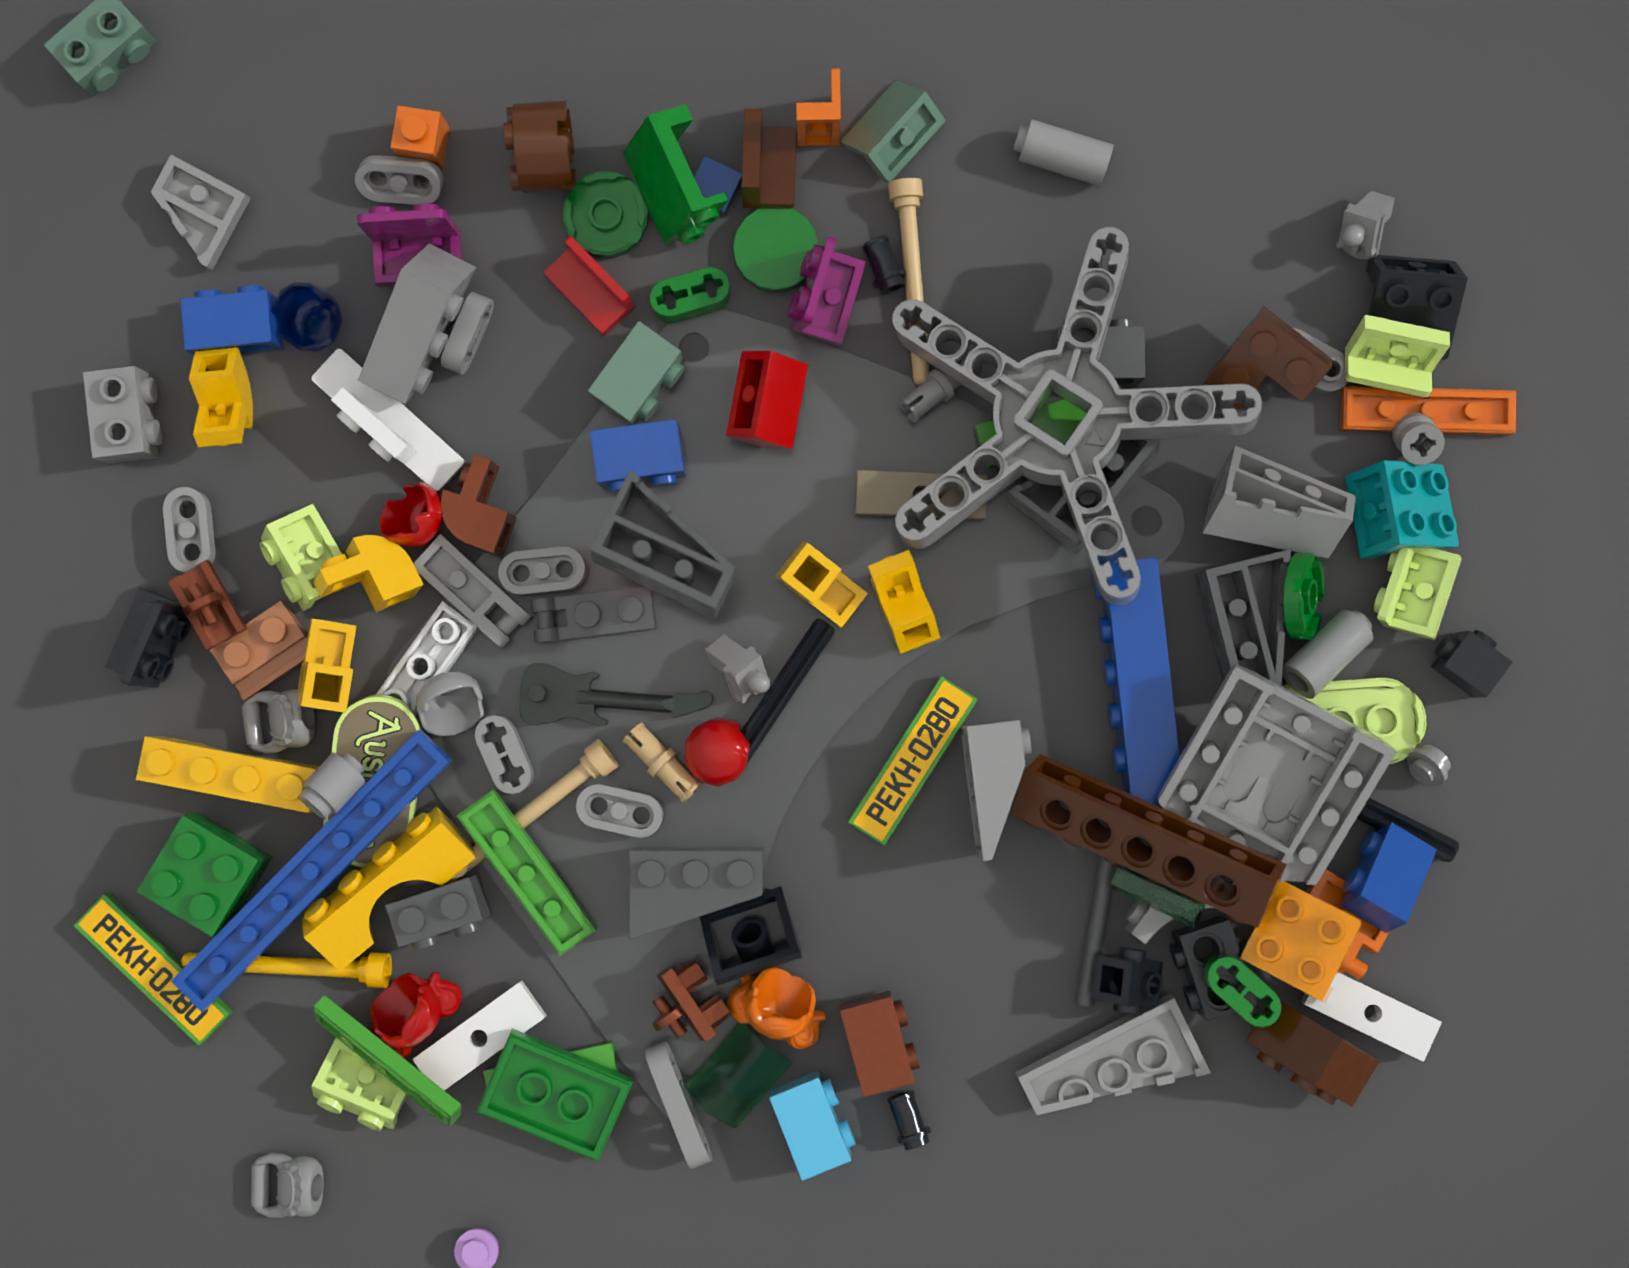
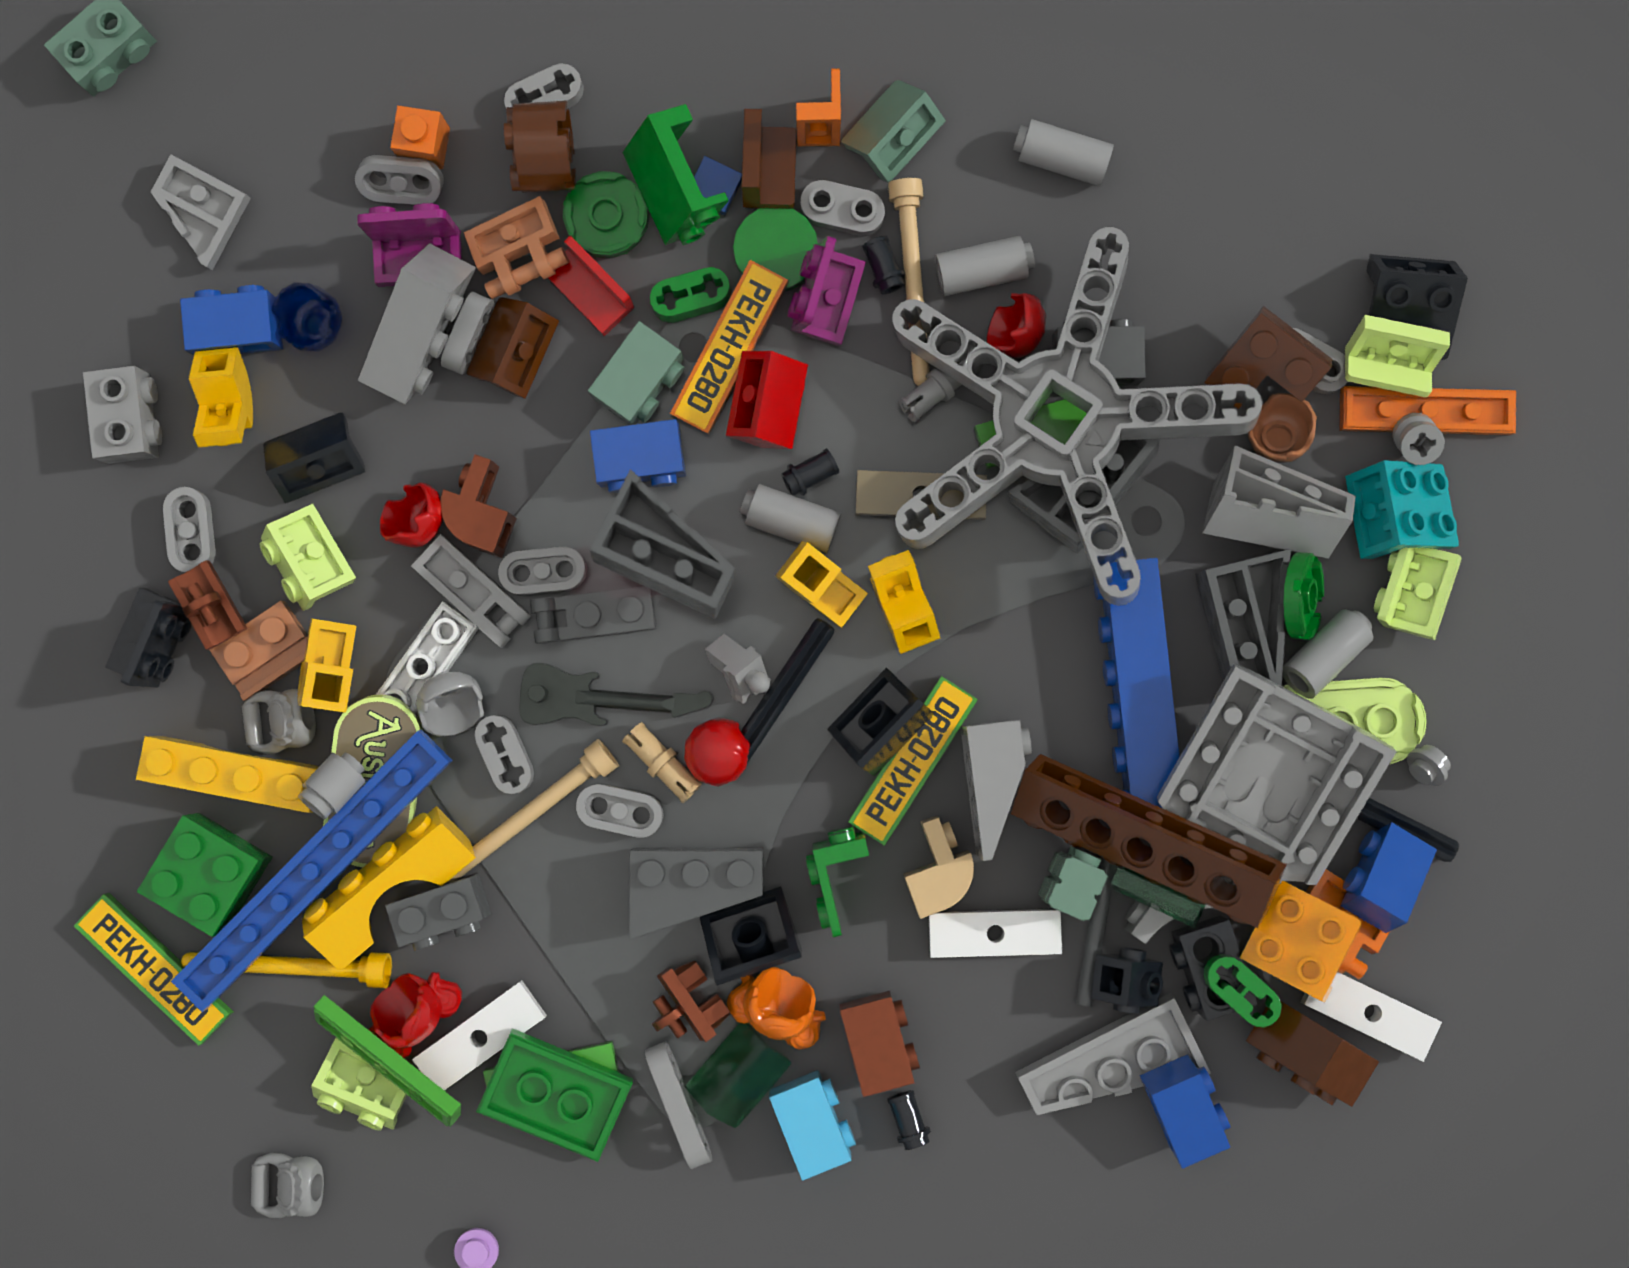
(312, 458): none -> black panel
(380, 567): yellow brick -> none
(390, 424): white bracket -> none
(511, 237): none -> nougat plate
(512, 346): none -> reddish brown panel
(526, 872): bright green tile -> none
(544, 82): none -> light grey beam
(735, 332): none -> tile
(790, 517): none -> light grey brick
(809, 472): none -> black pin
(840, 847): none -> green bracket
(841, 212): none -> light grey plate
(880, 722): none -> black slope
(945, 880): none -> tan brick
(984, 265): none -> light grey brick
(1018, 327): none -> red hair
(1022, 933): none -> white tile
(1073, 883): none -> sand green brick
(1186, 1111): none -> blue brick
(1283, 428): none -> nougat hair
(1364, 225): light grey piece -> none
(1471, 662): black brick -> none

